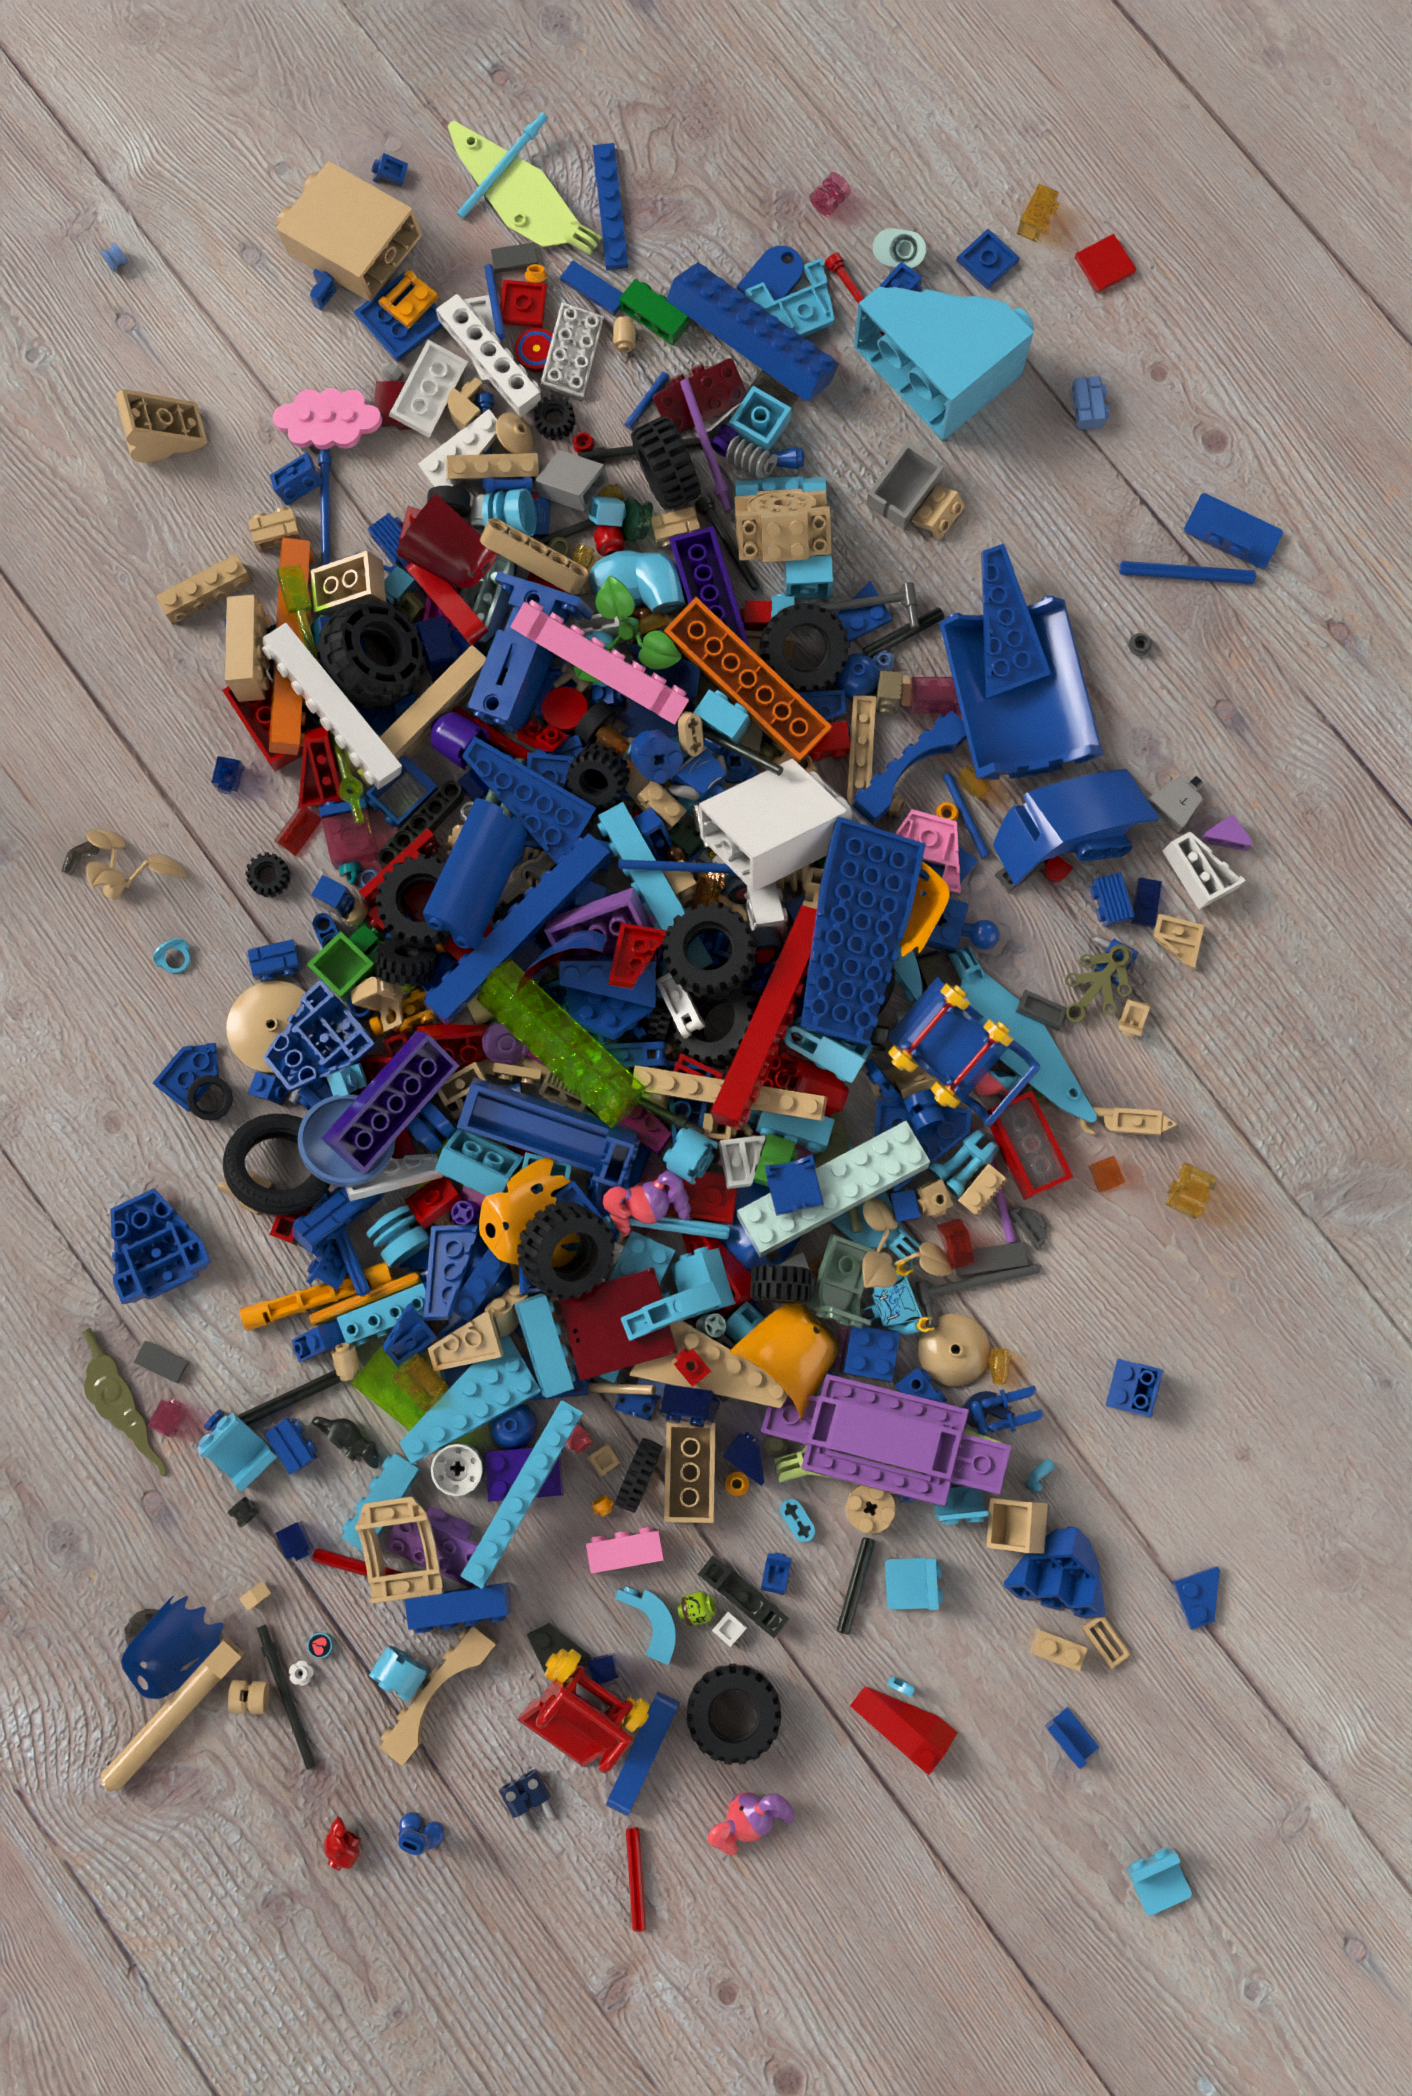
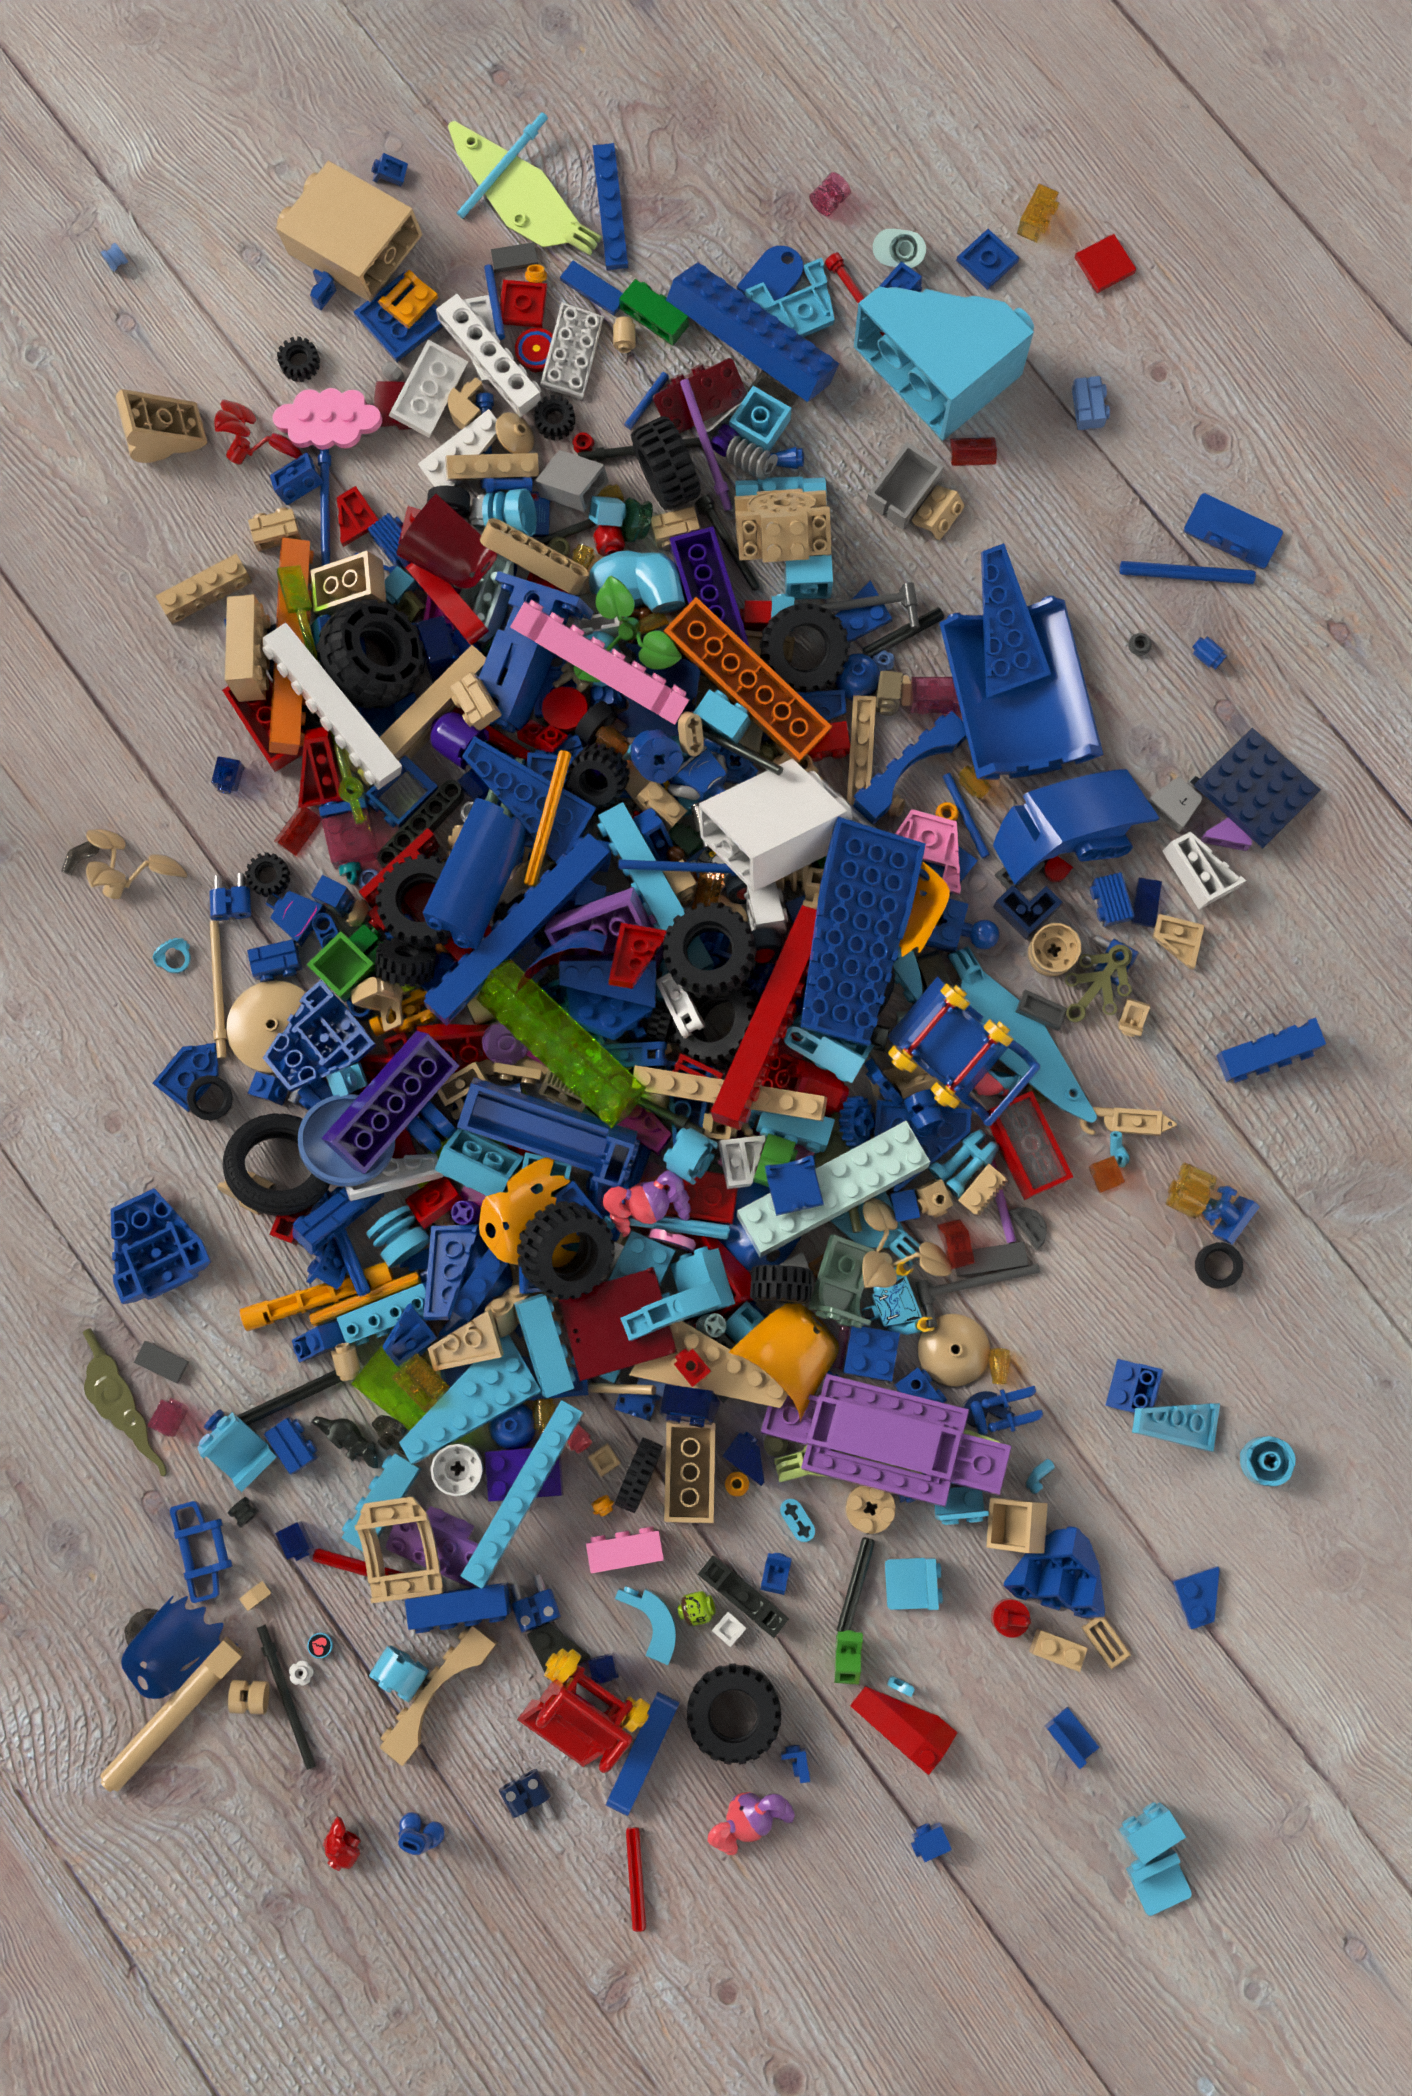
(190, 1571): none -> blue bar
(220, 1032): none -> tan bar
(231, 902): none -> blue piece
(233, 420): none -> red plant
(294, 914): none -> blue torso
(304, 369): none -> black tyre
(353, 516): none -> red wing
(390, 1432): none -> clear smoke dish
(475, 701): none -> tan brick
(534, 1610): none -> blue piece
(542, 1413): none -> clear yellow brick
(547, 818): none -> light orange axle
(672, 1240): none -> bright pink tile
(800, 1766): none -> blue bracket
(848, 1657): none -> bright green brick
(856, 1121): none -> blue gear
(930, 1841): none -> blue brick
(973, 451): none -> clear red slope
(1010, 1617): none -> red piece
(1027, 915): none -> dark blue brick
(1060, 938): none -> tan wheel
(1118, 1150): none -> medium azure arm
(1151, 1832): none -> medium azure piece
(1180, 1424): none -> medium azure wing
(1209, 652): none -> blue brick
(1232, 1252): none -> black tyre
(1233, 1216): none -> blue piece
(1257, 787): none -> dark blue plate
(1271, 1051): none -> blue wedge
(1280, 1466): none -> medium azure brick

